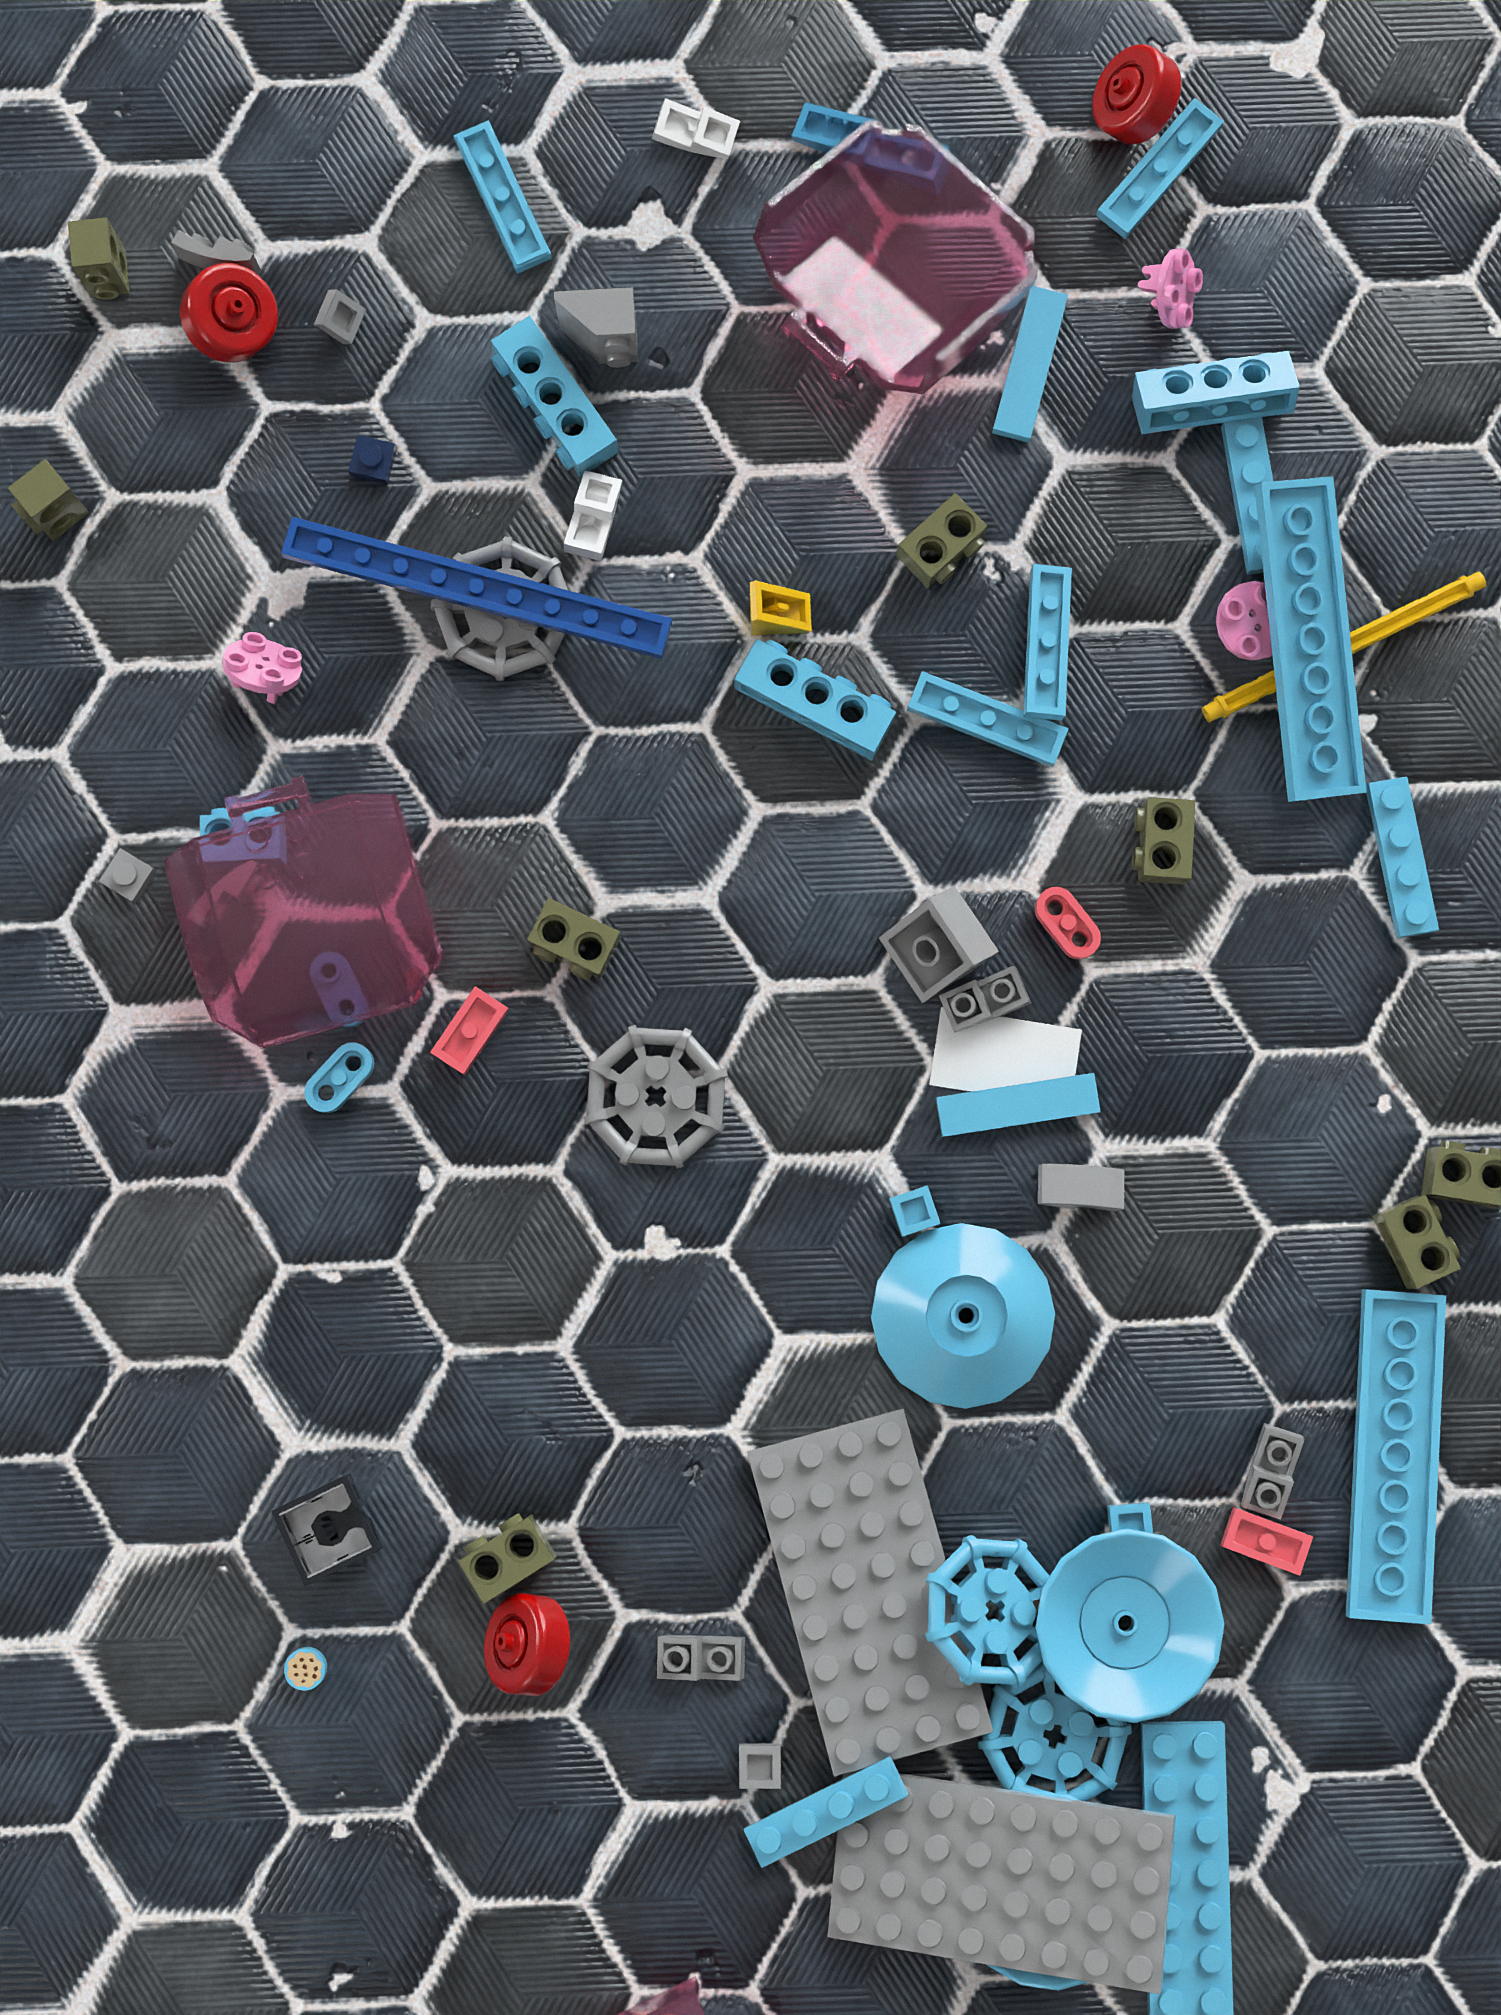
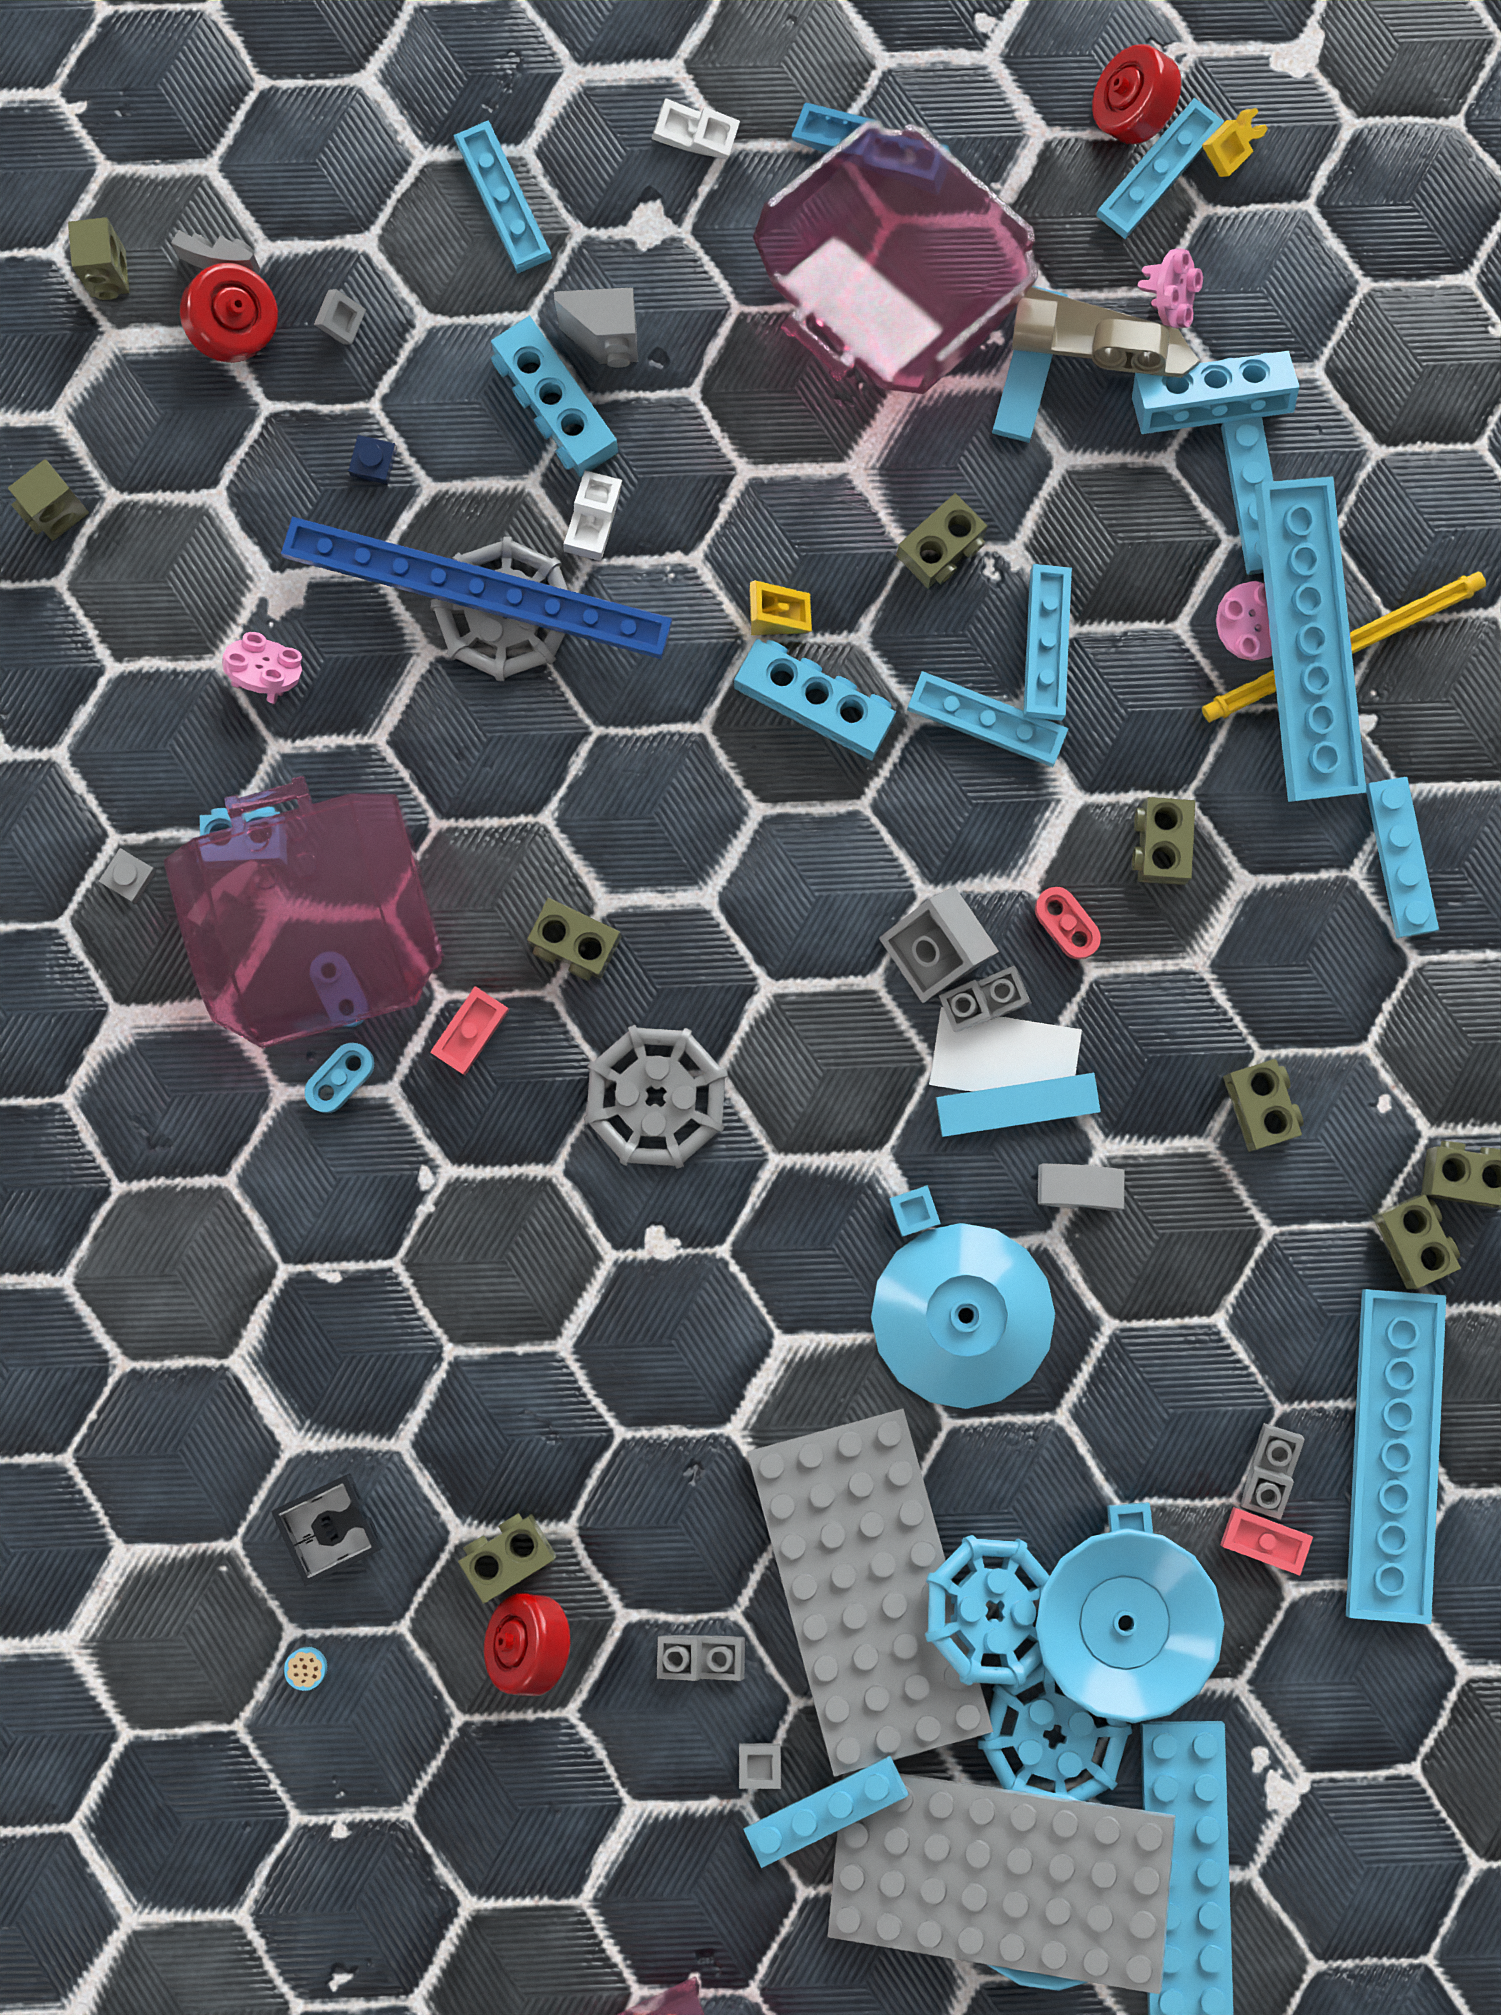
(1110, 338): none -> dark tan panel
(1230, 142): none -> yellow plate
(1252, 1108): none -> olive brick

